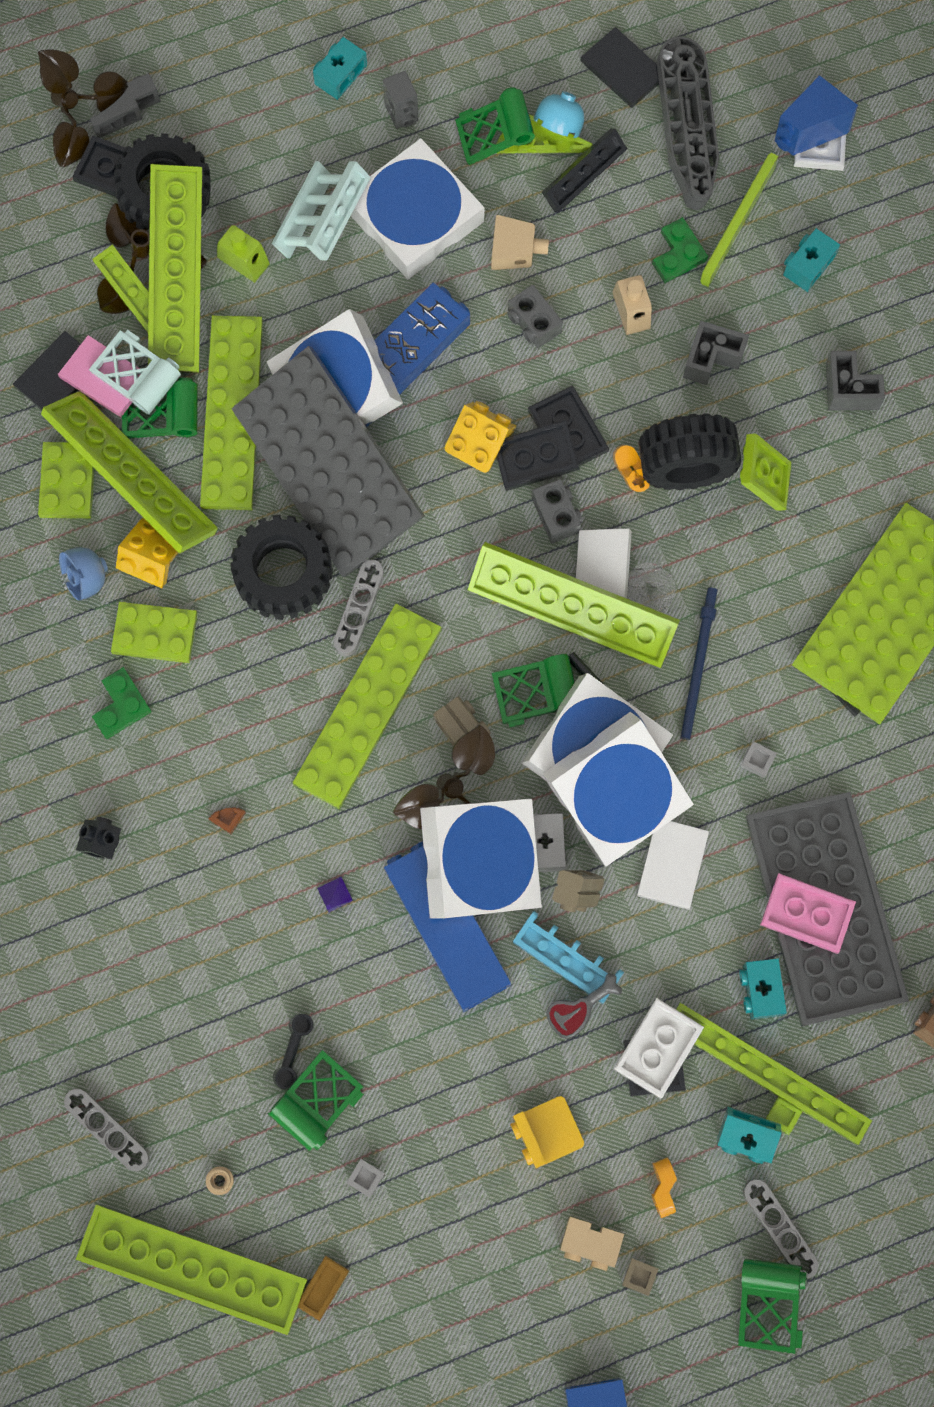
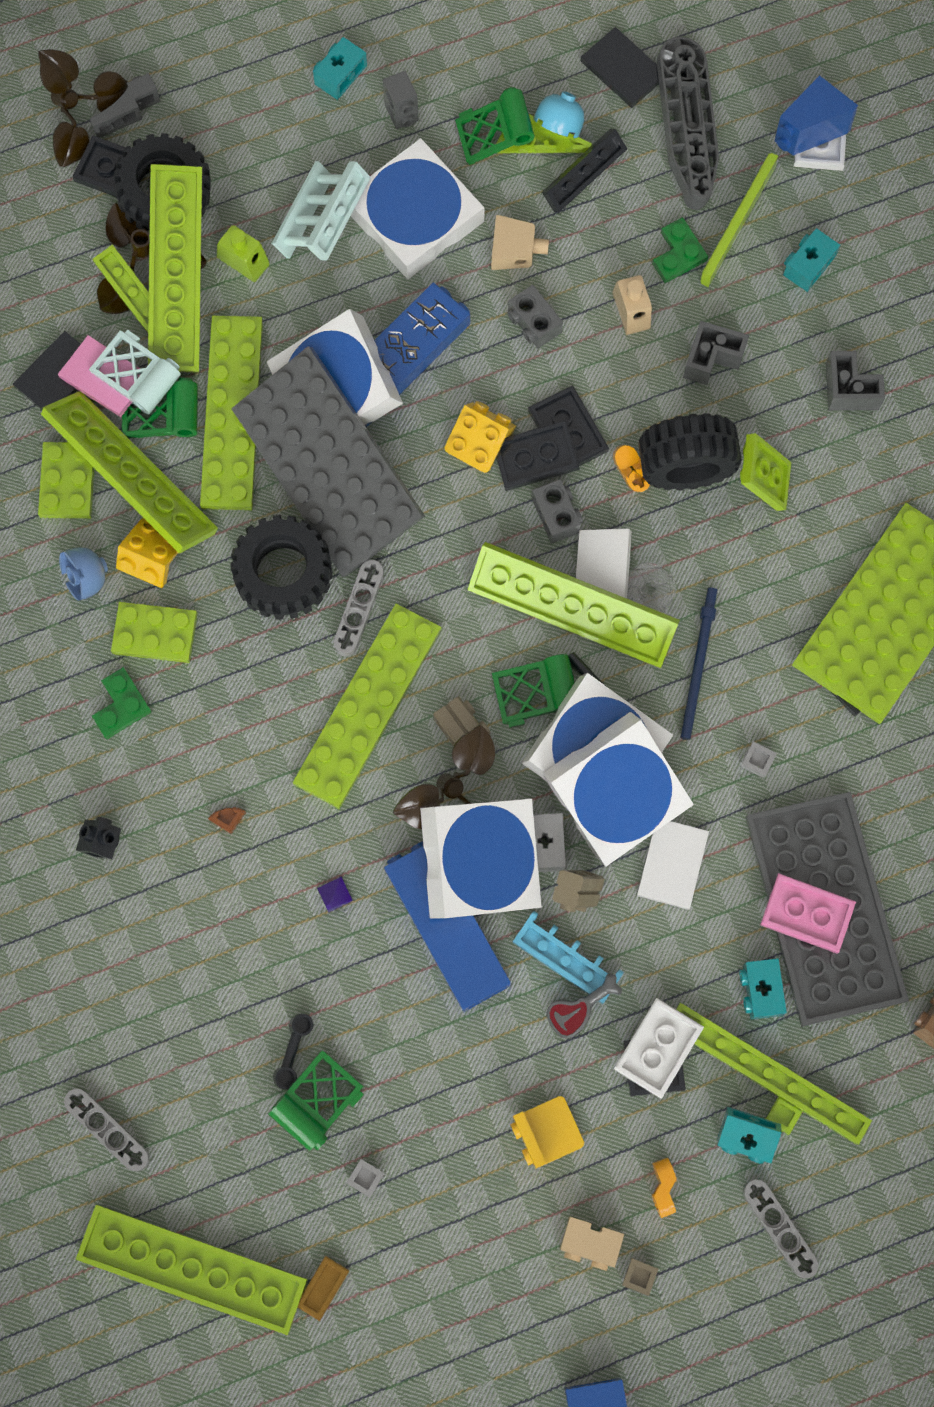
(210, 1180): tan plate -> none
(777, 1282): green piece -> none

